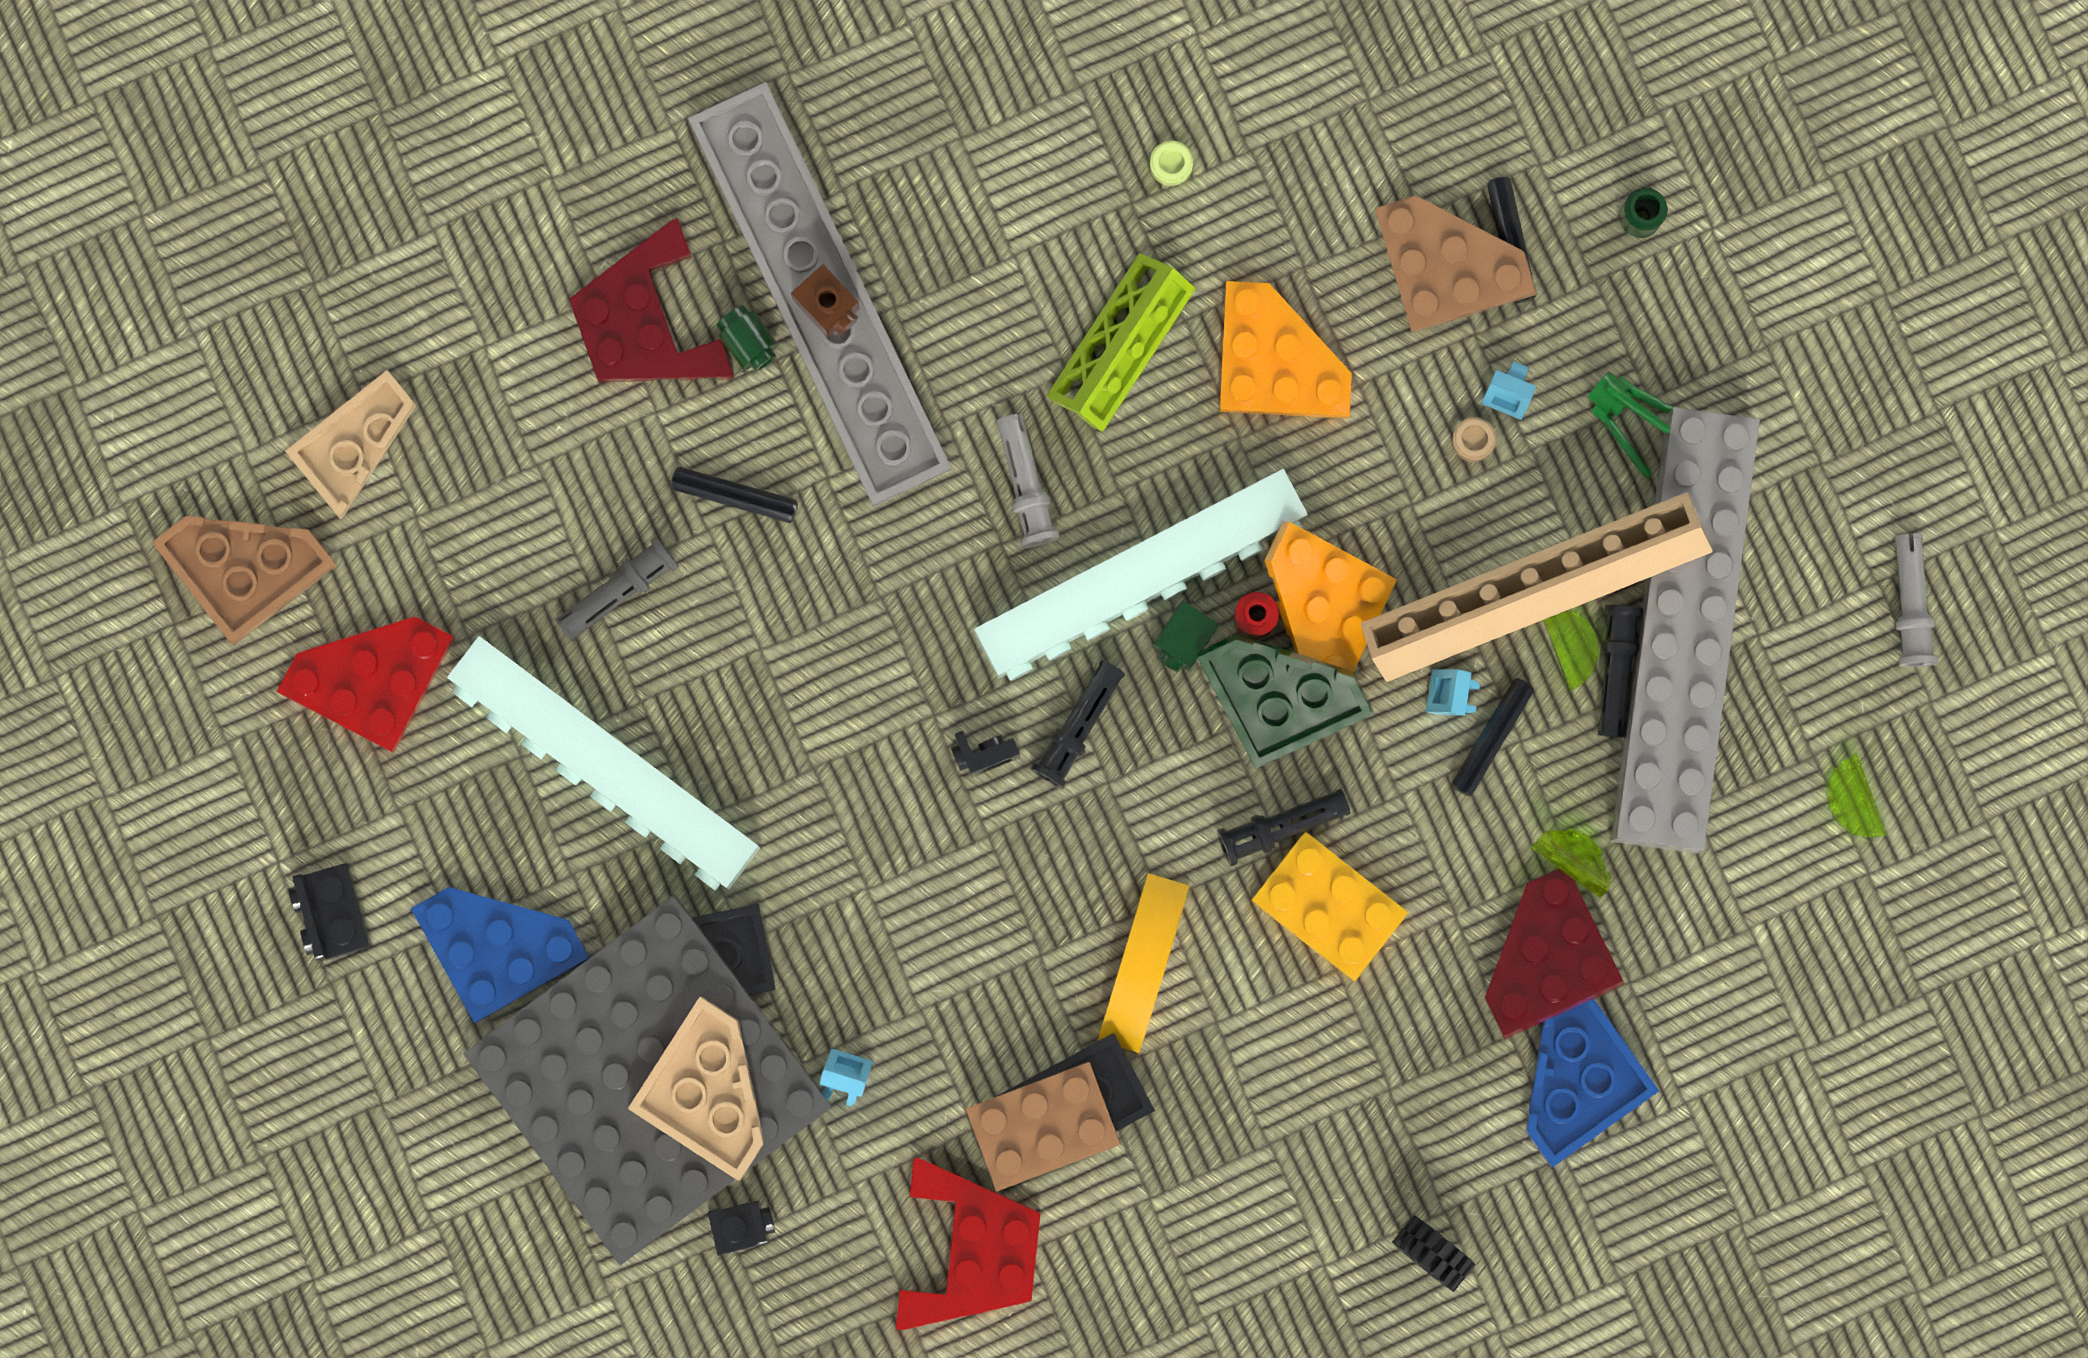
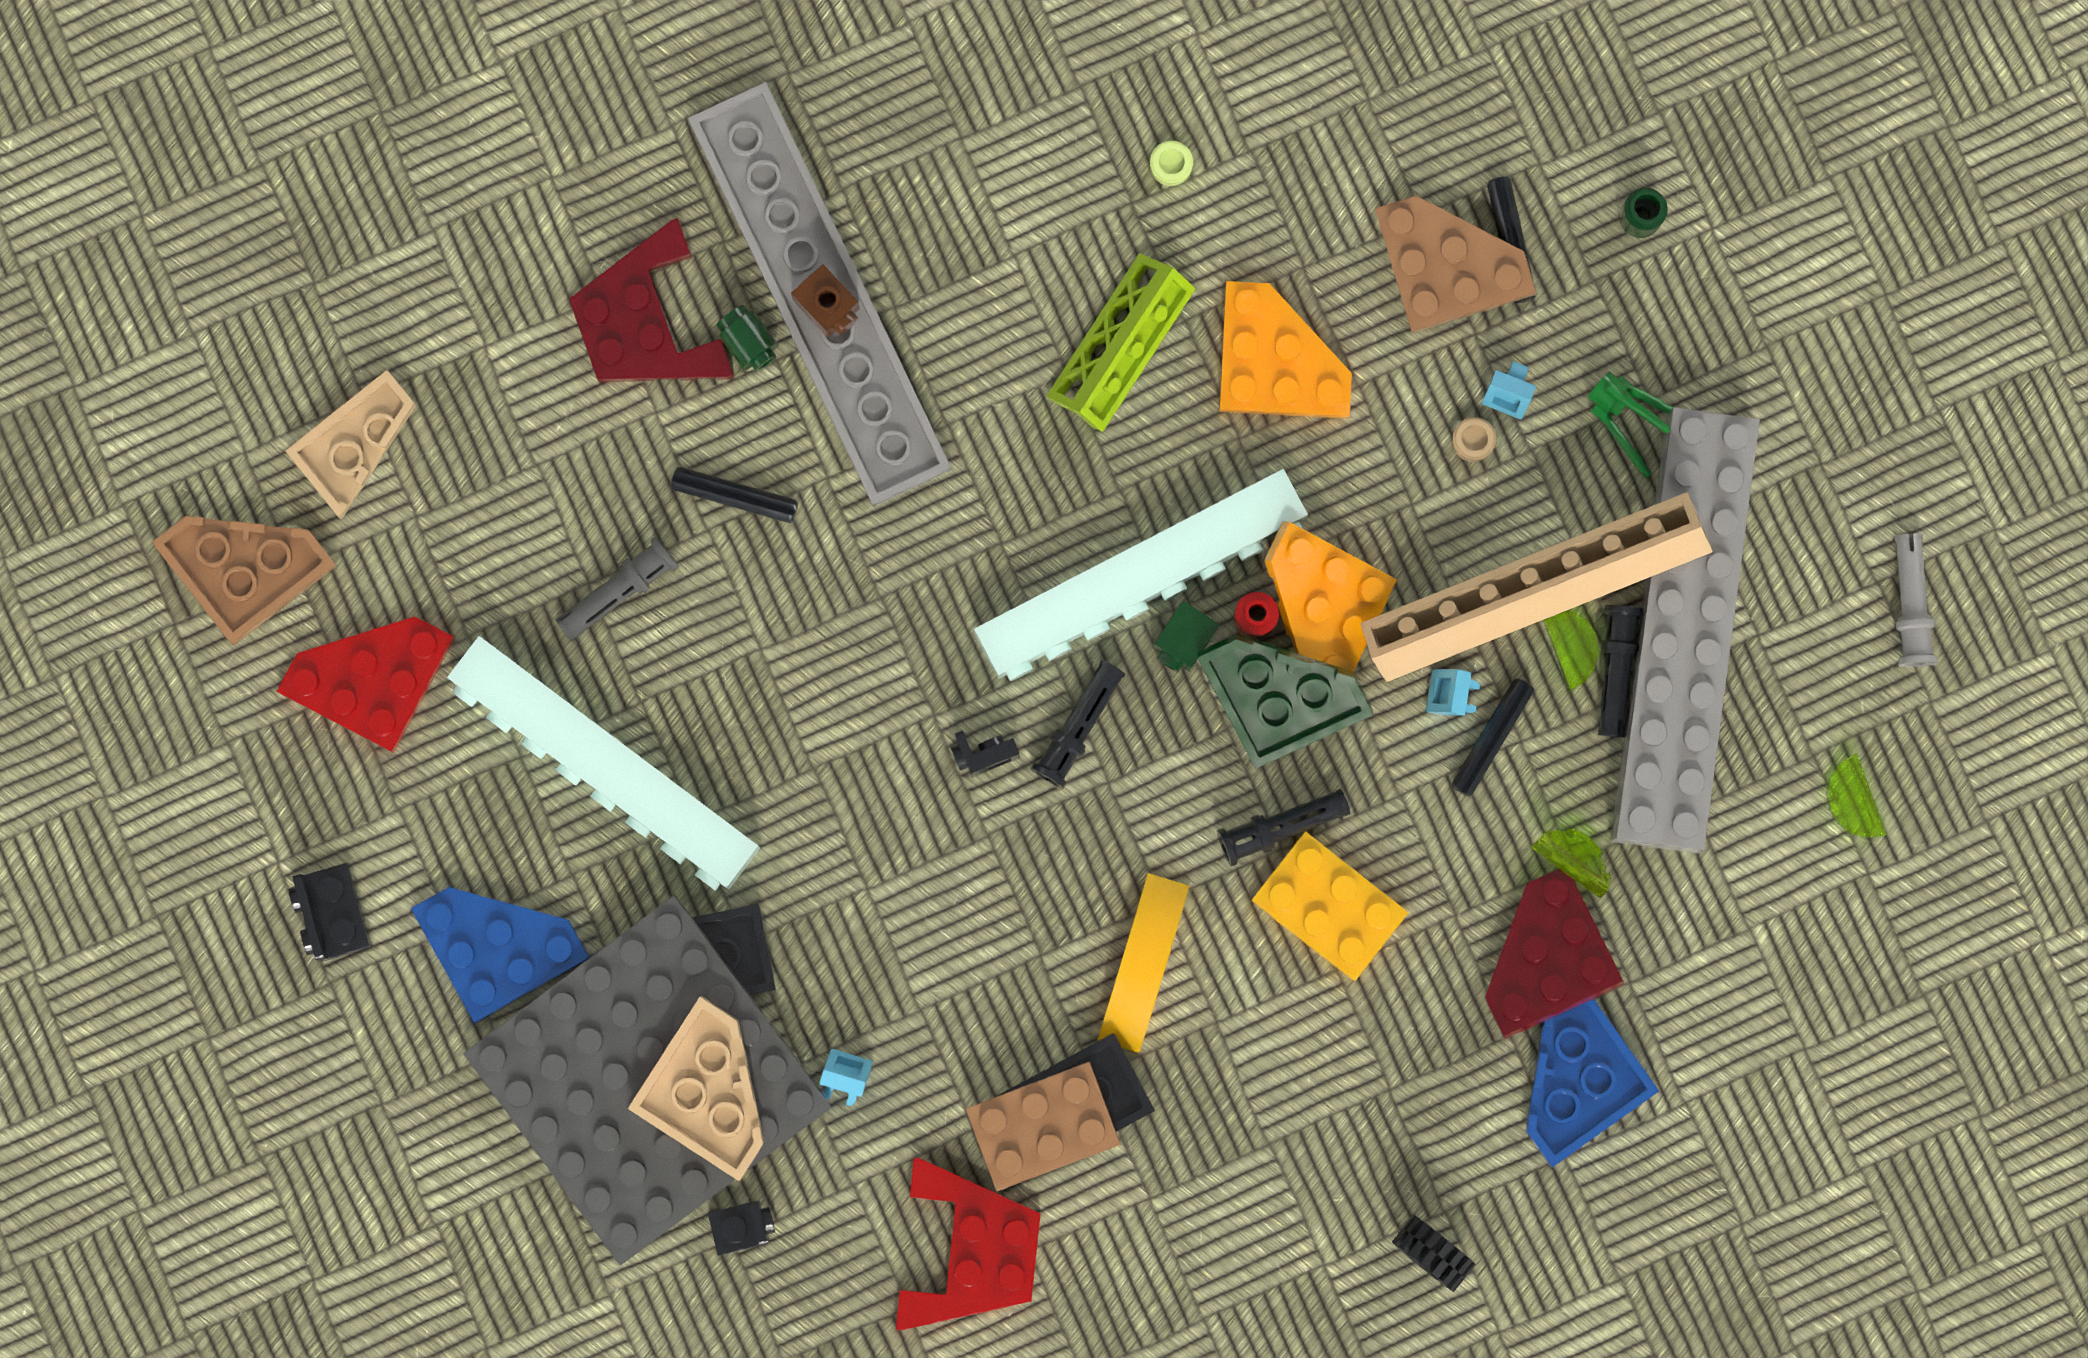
(1030, 500): light grey pin -> none

